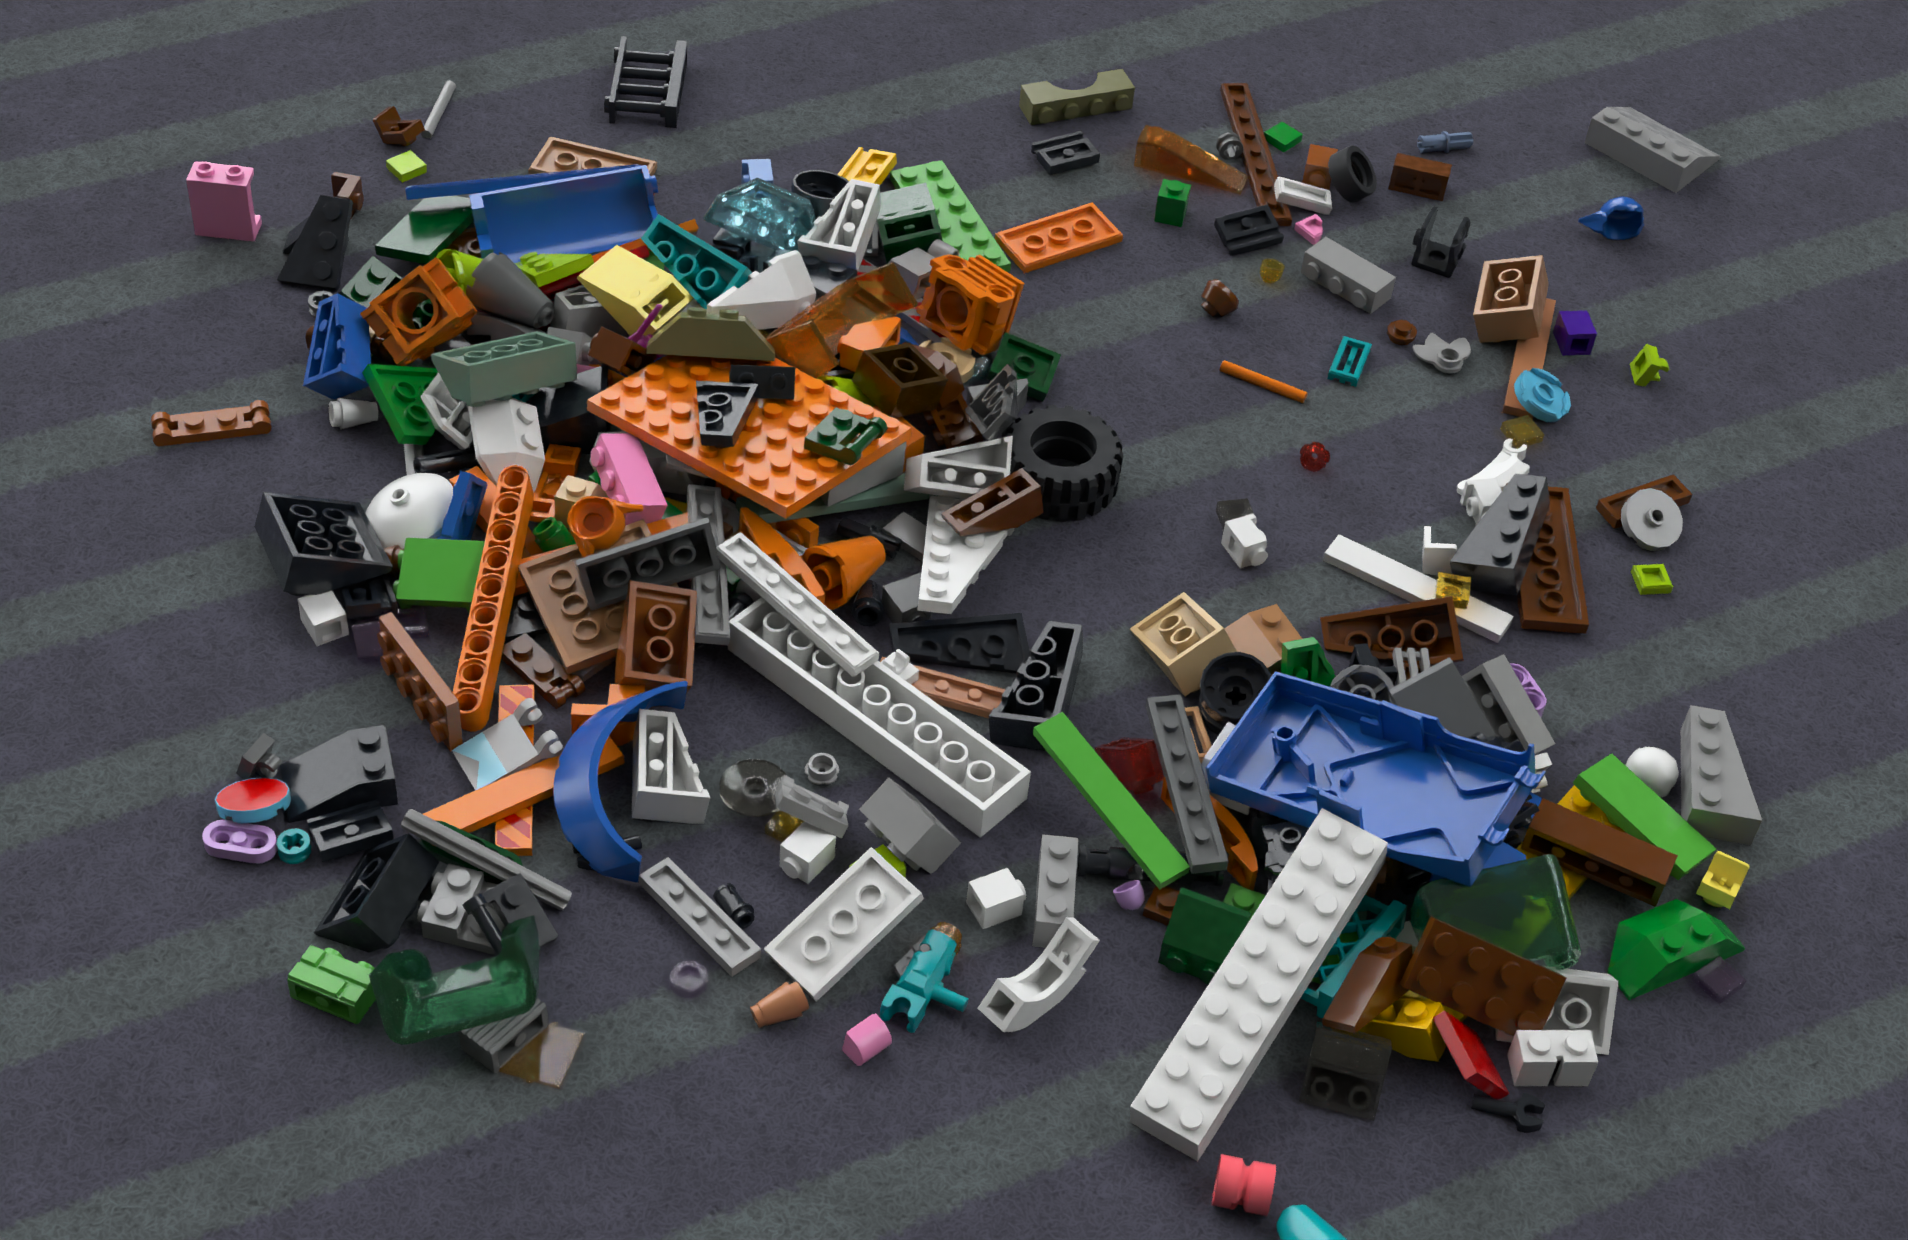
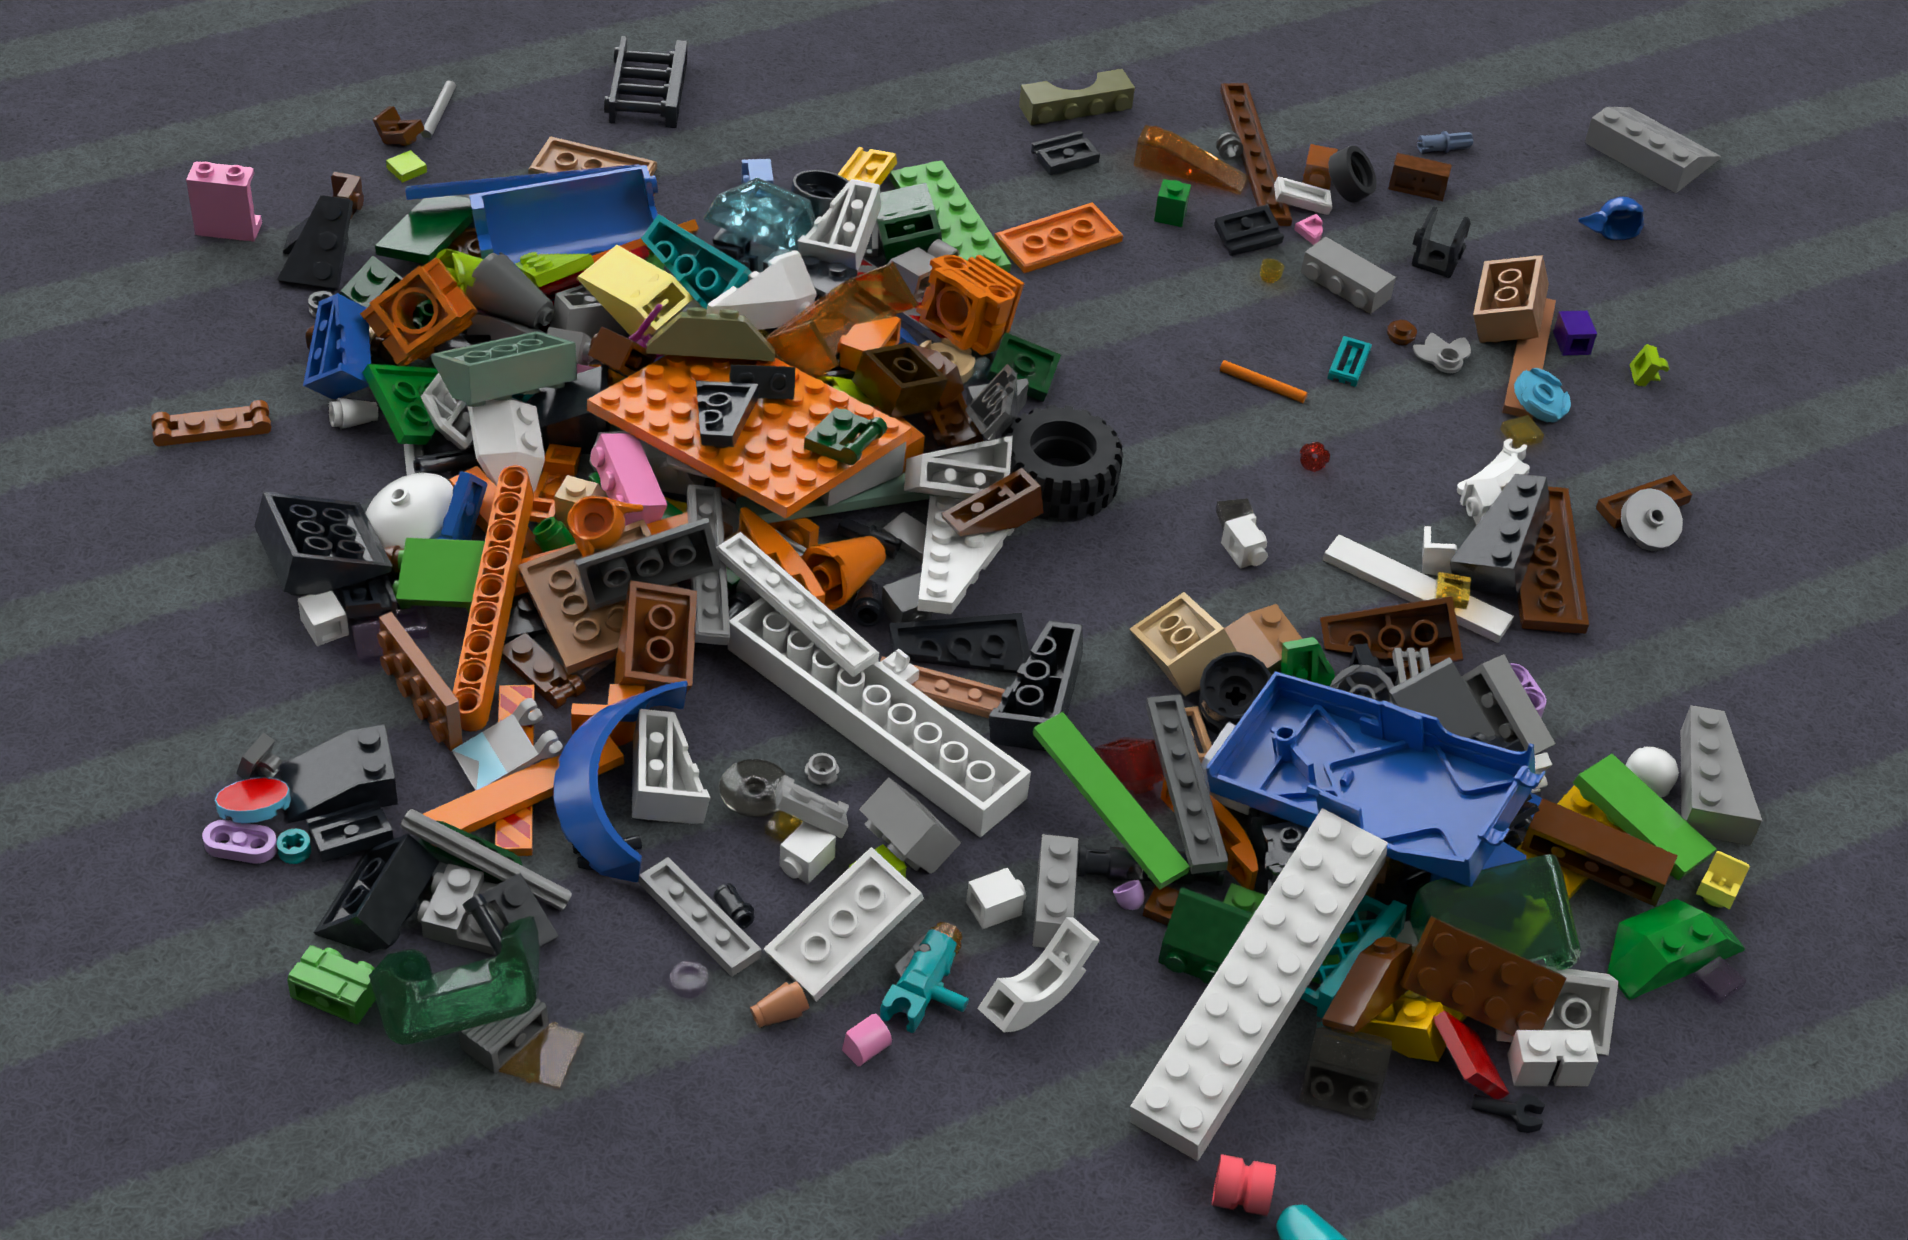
(1218, 299): reddish brown cone -> none
(1283, 136): green tile -> none
(1651, 579): lime tile -> none

